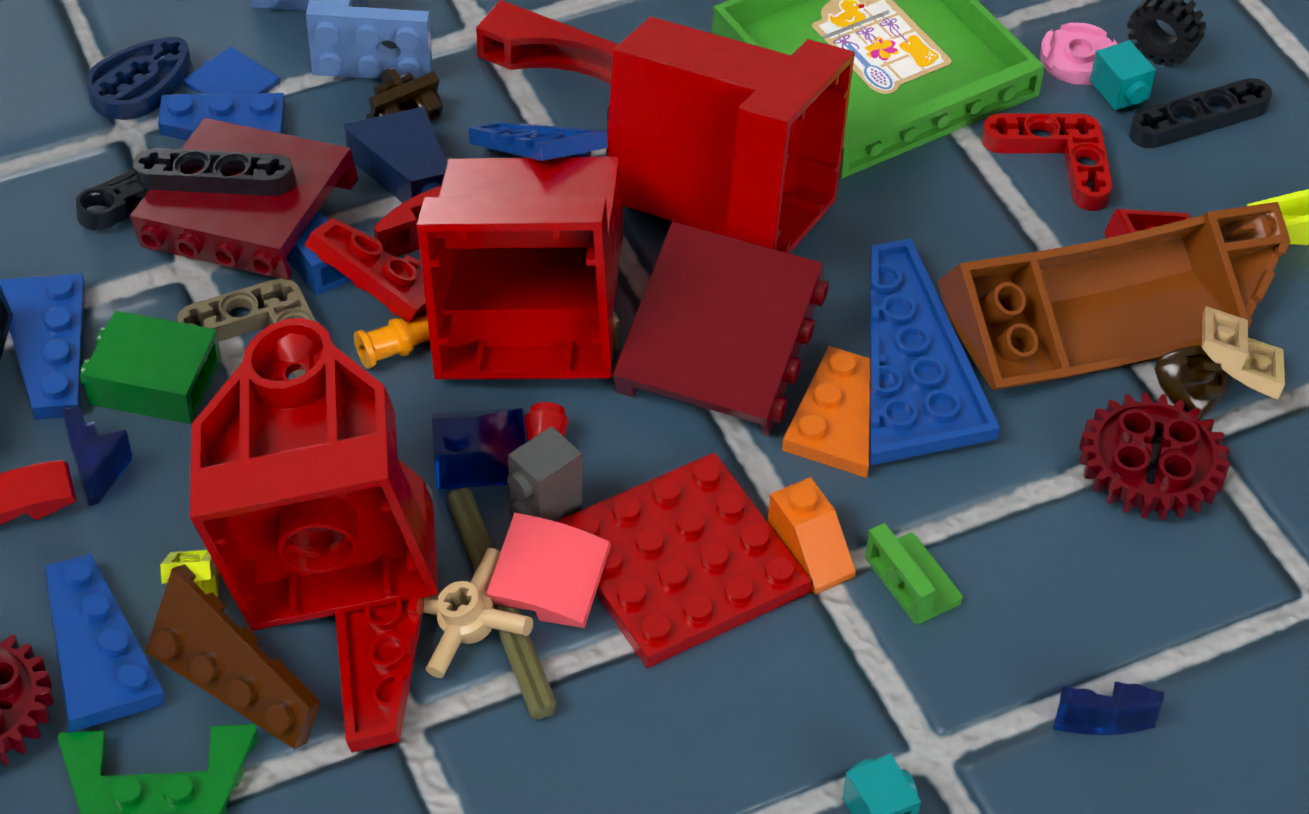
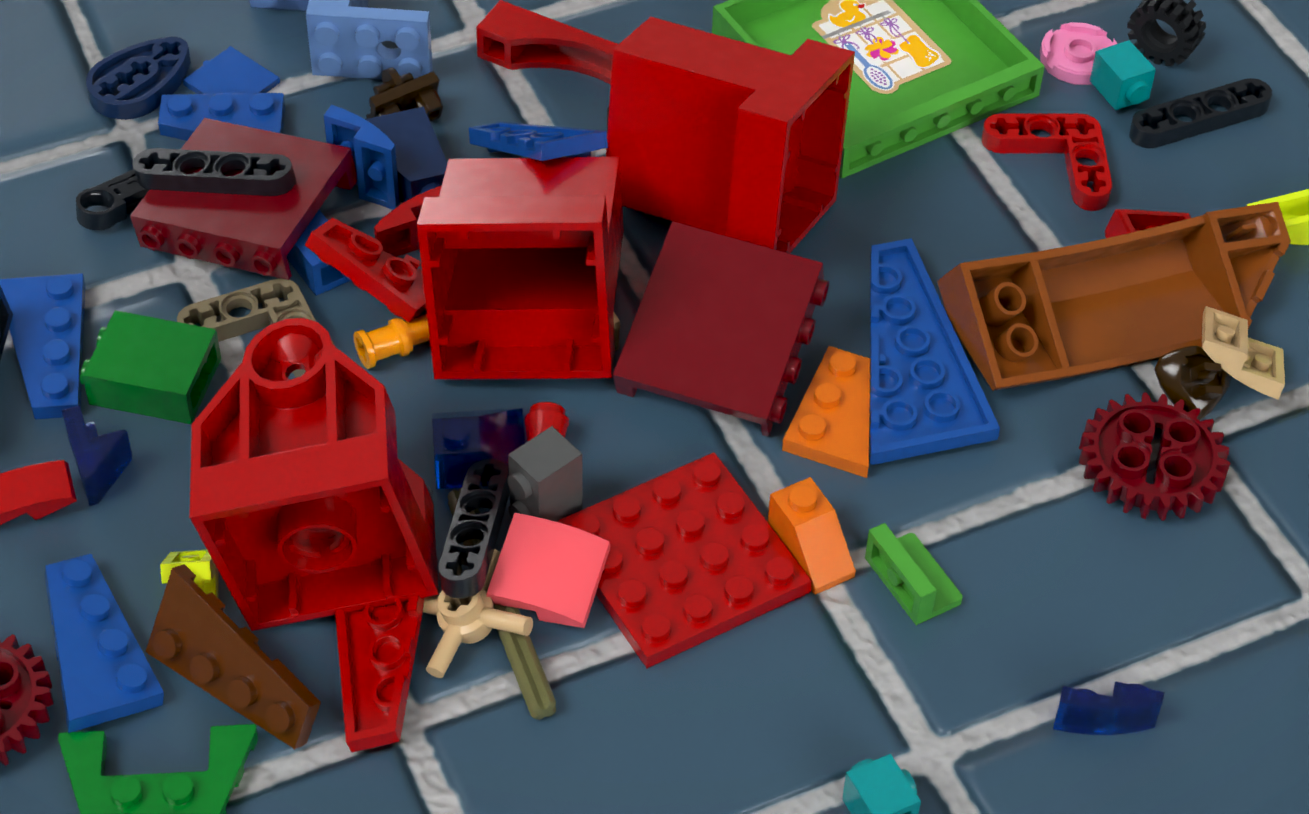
(372, 154): none -> blue slope
(471, 526): none -> black beam

